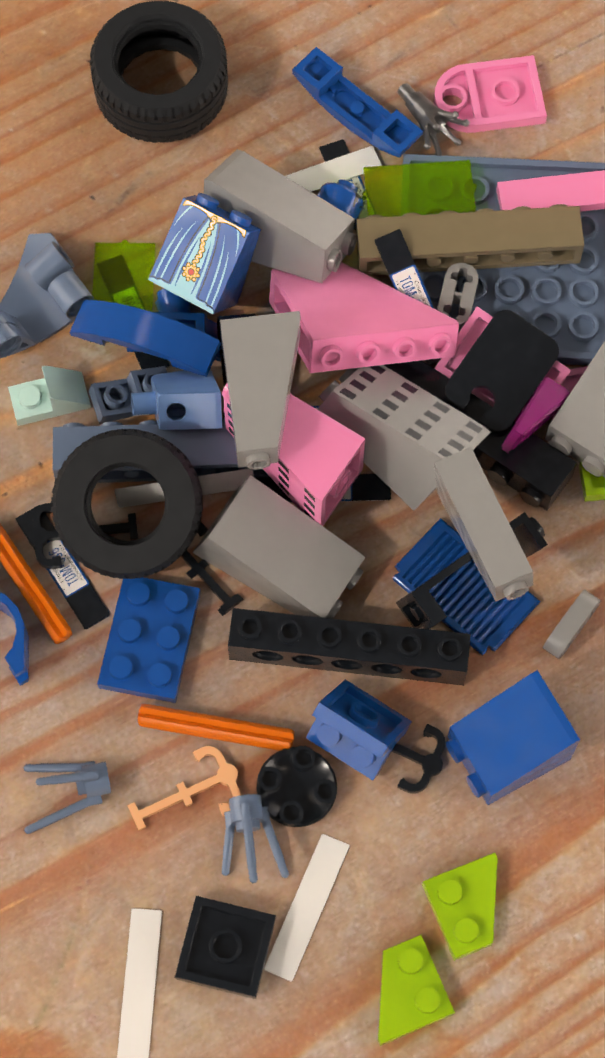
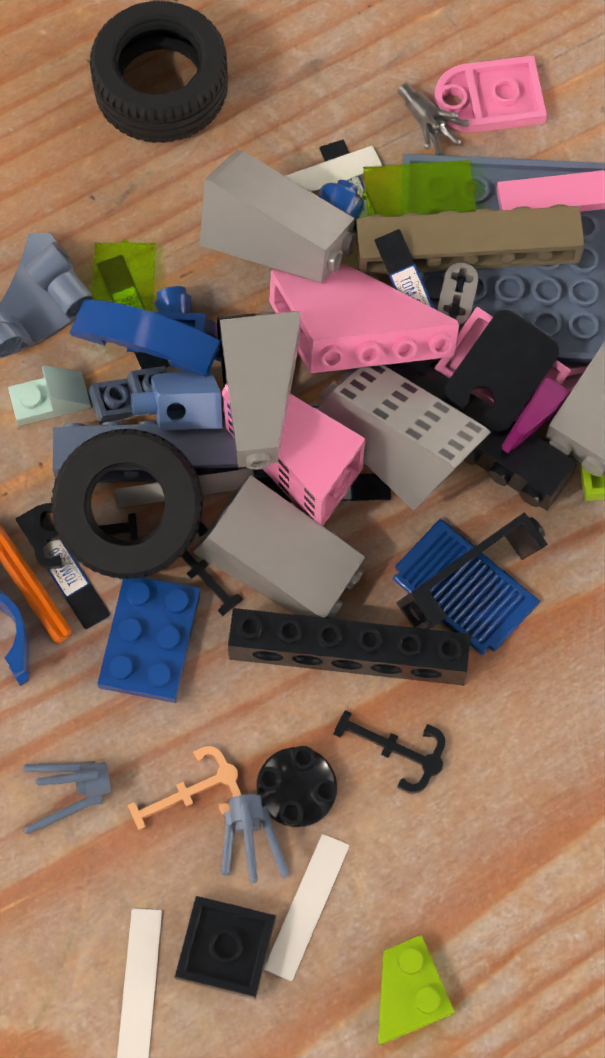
(206, 254): slope -> none
(215, 727): orange axle -> none
(353, 107): blue slope -> none
(357, 728): blue bracket -> none
(465, 905): lime wing -> none
(482, 525): light grey slope -> none
(512, 739): blue slope -> none
(571, 624): light grey beam -> none

